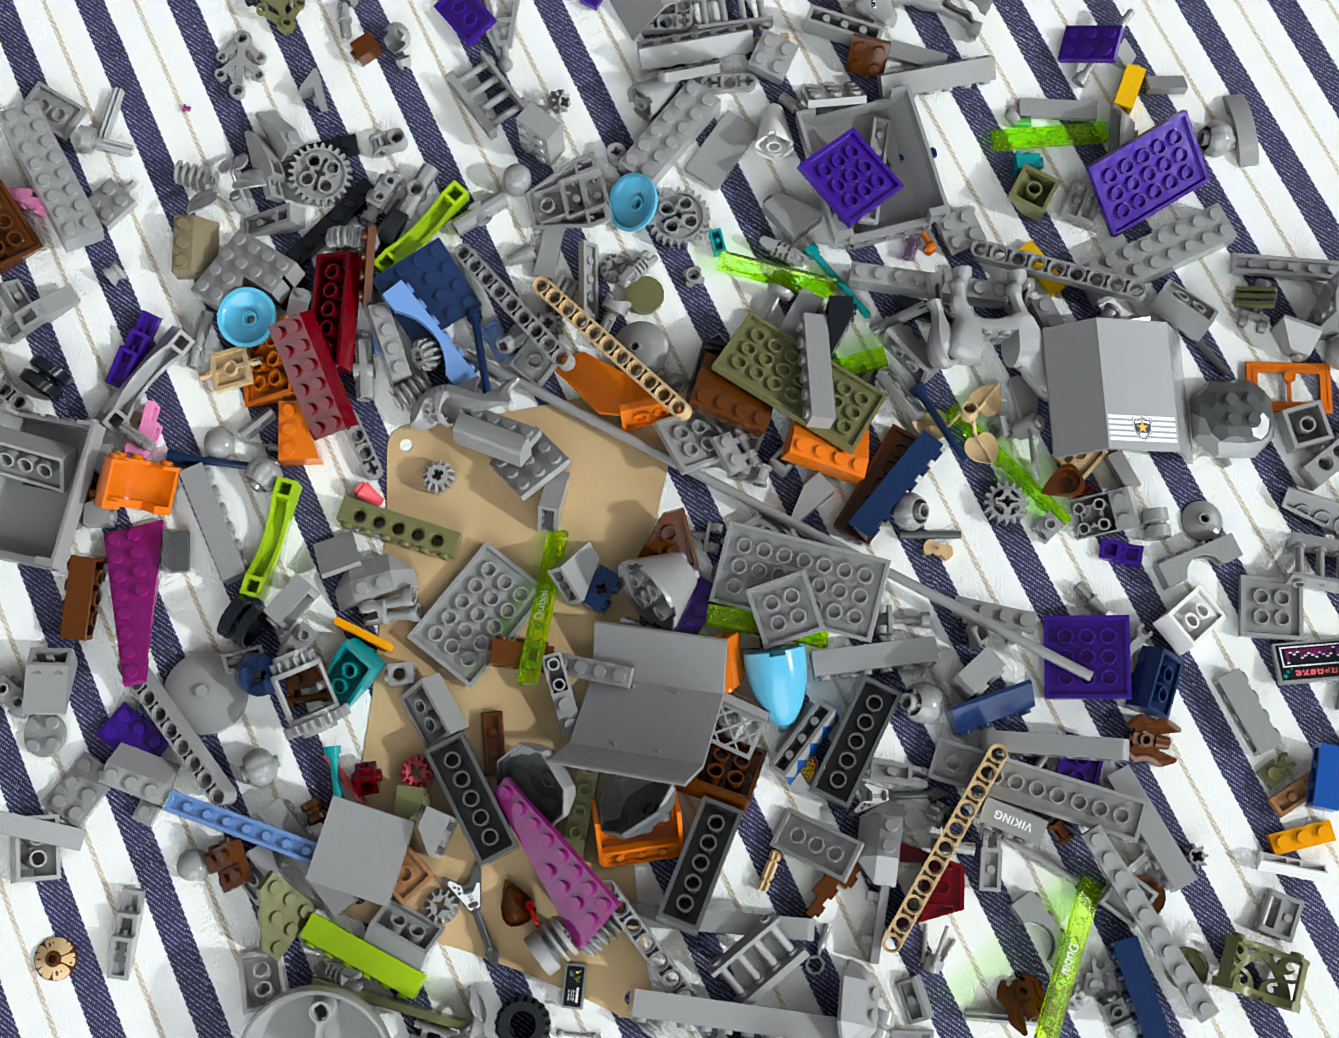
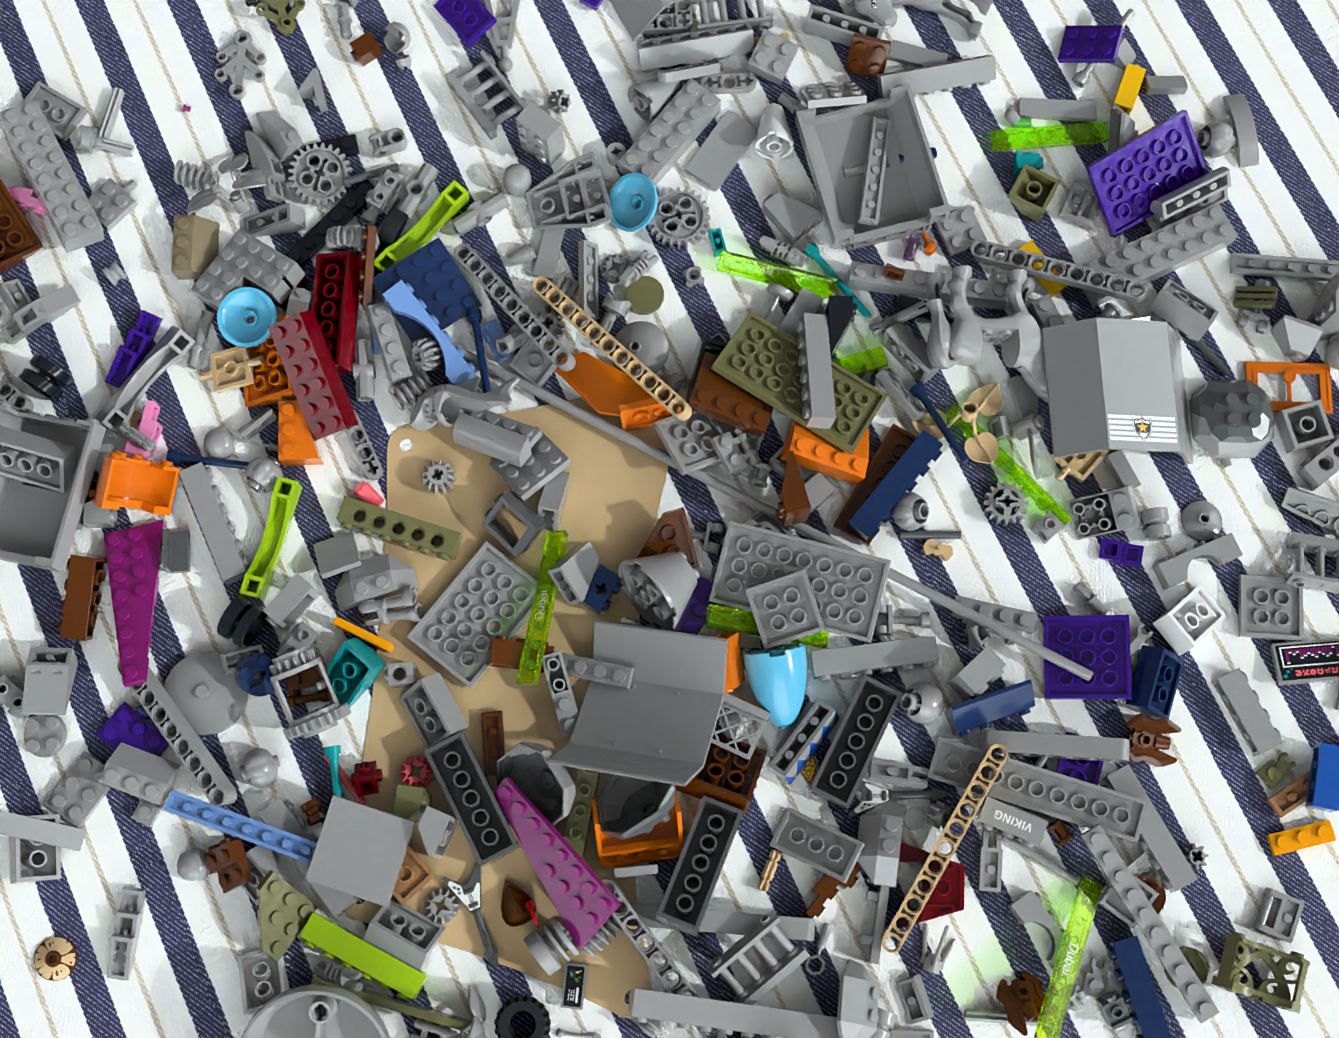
(369, 174): none -> dark grey bar
(524, 513): none -> dark grey window
(637, 871): none -> light grey tile
(793, 501): none -> reddish brown slope
(850, 177): dark purple plate -> none
(893, 272): none -> reddish brown slope
(964, 847): light grey pin -> none
(1066, 482): reddish brown piece -> none
(1192, 197): none -> light grey brick
(1292, 867): white piece -> none

